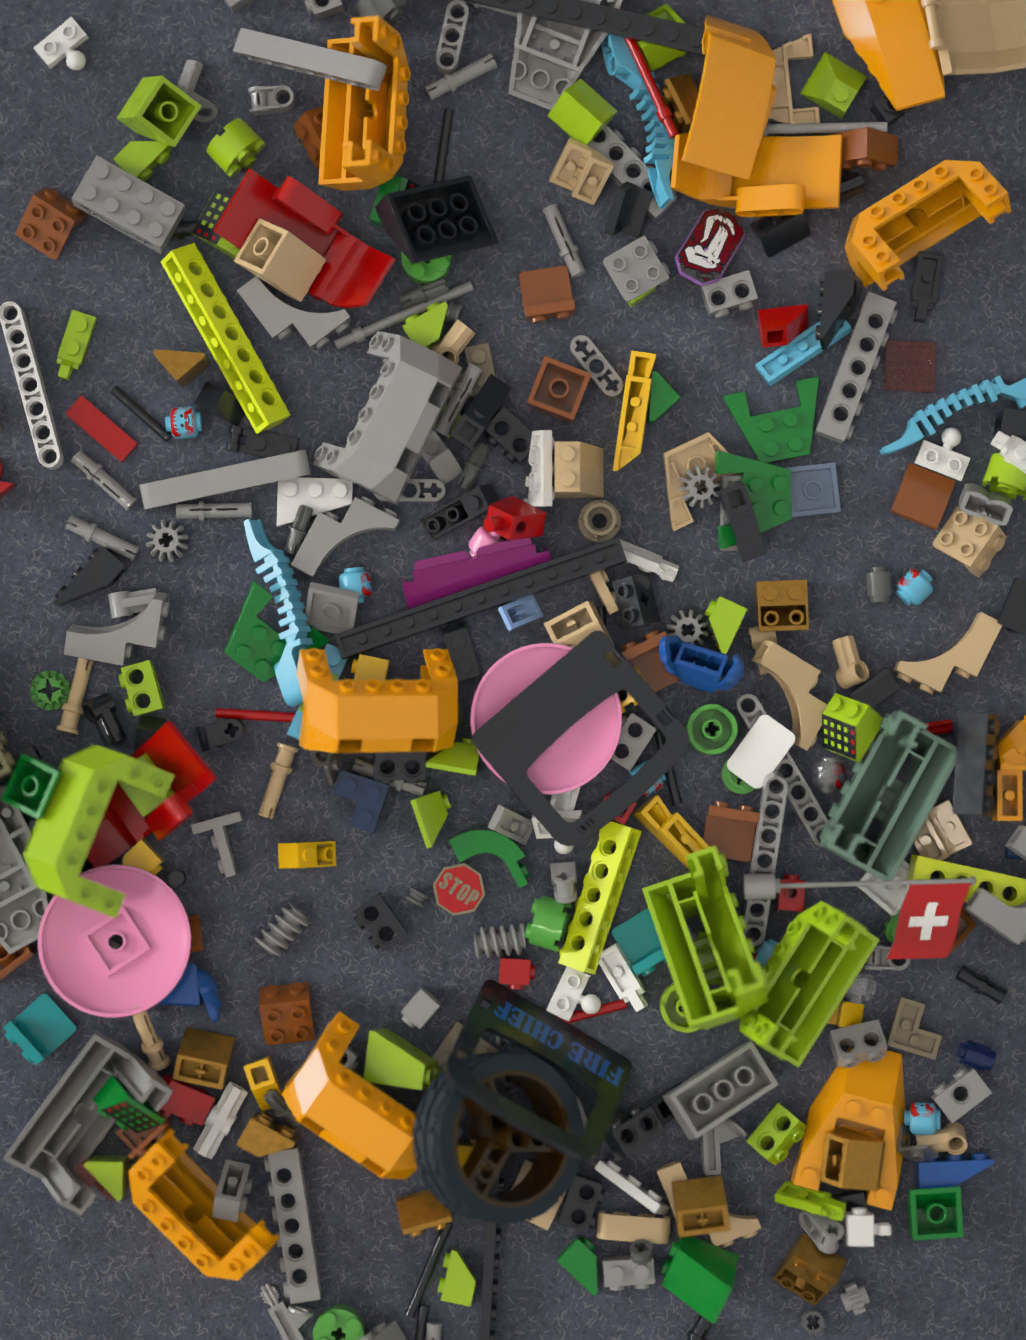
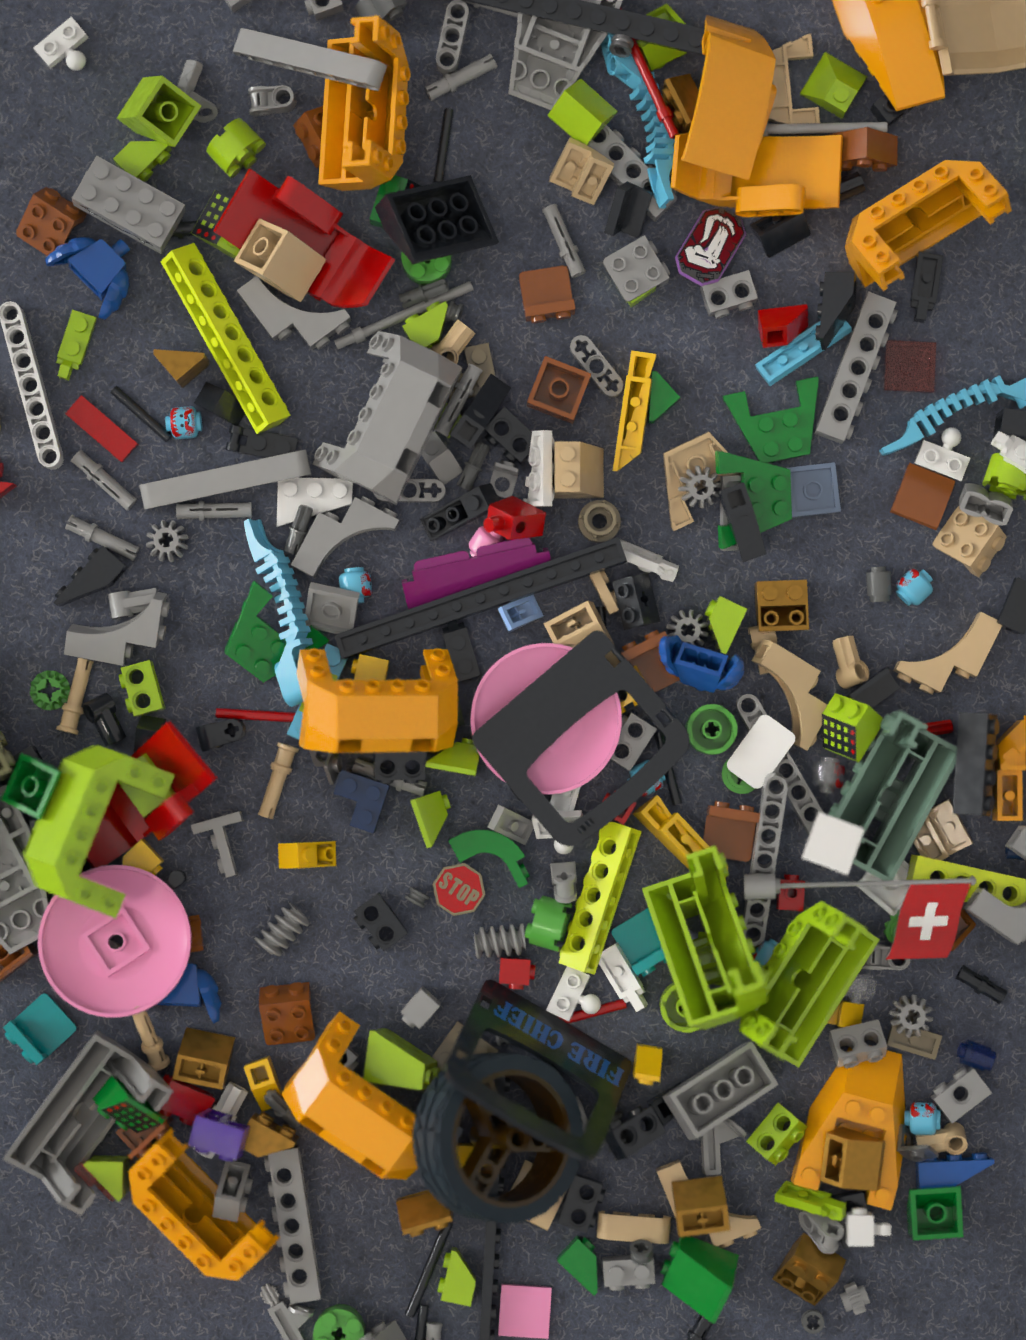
(98, 267): none -> blue torso
(218, 1134): none -> dark purple brick
(506, 470): none -> flat silver bracket
(524, 1311): none -> bright pink tile
(621, 45): none -> flat silver bush
(632, 1187): white wing -> none
(647, 1064): none -> yellow slope
(833, 843): none -> white sticker
(919, 1019): none -> light grey gear

